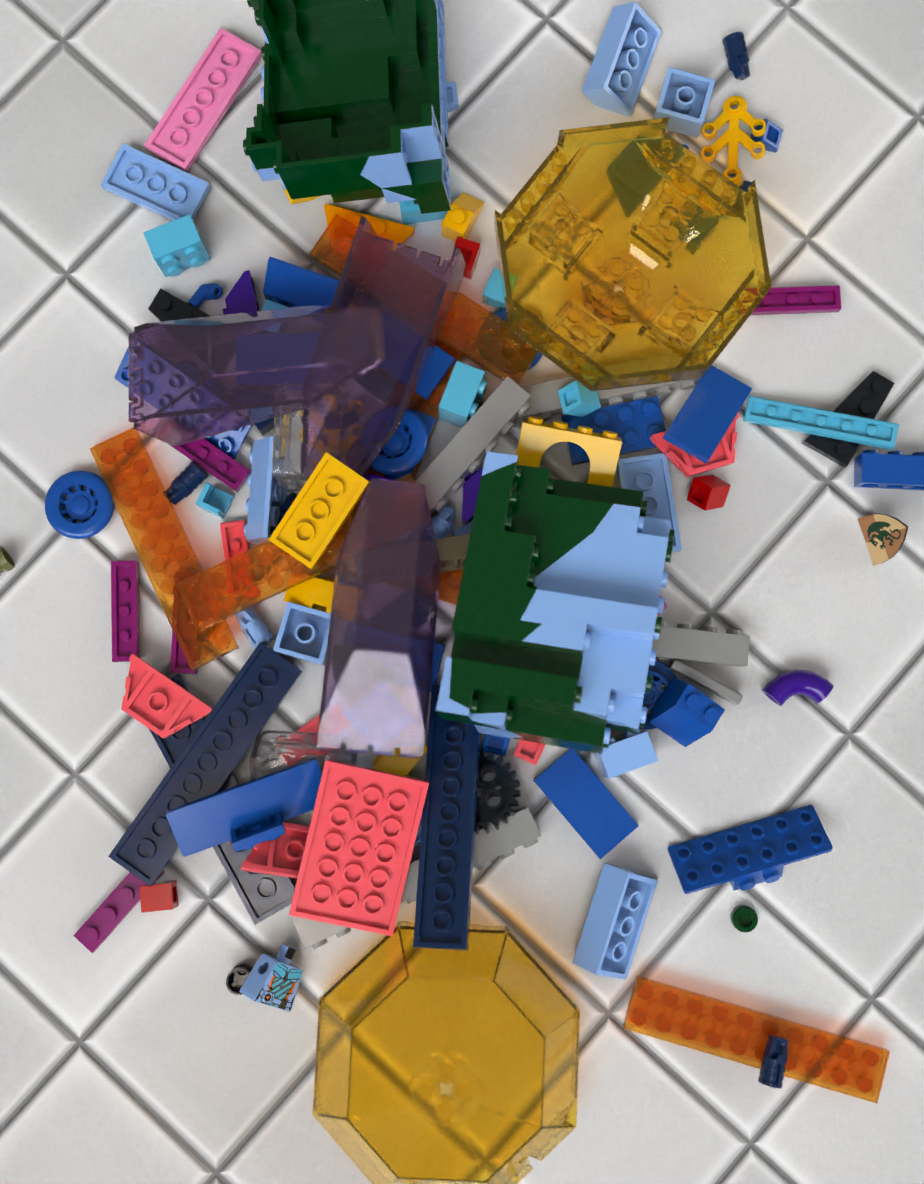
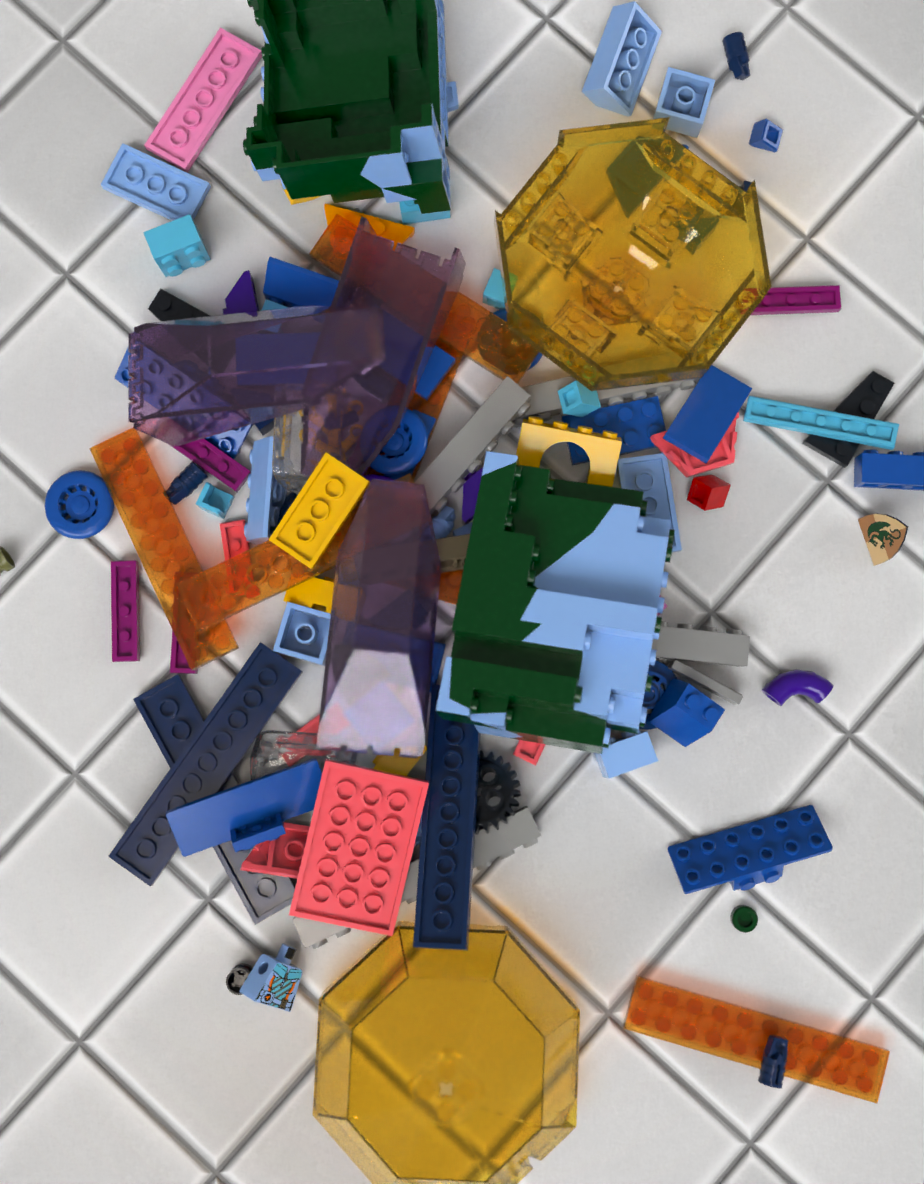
(111, 912): magenta plate -> none
(159, 700): coral wing -> none
(159, 896): panel -> none
(206, 292): blue arm -> none
(254, 627): light blue hinge -> none
(461, 217): yellow slope -> none
(462, 394): medium azure brick -> none
(470, 252): red panel -> none
(495, 744): blue slope -> none
(585, 803): blue tile -> none
(614, 922): light blue slope -> none
(733, 136): yellow plant -> none

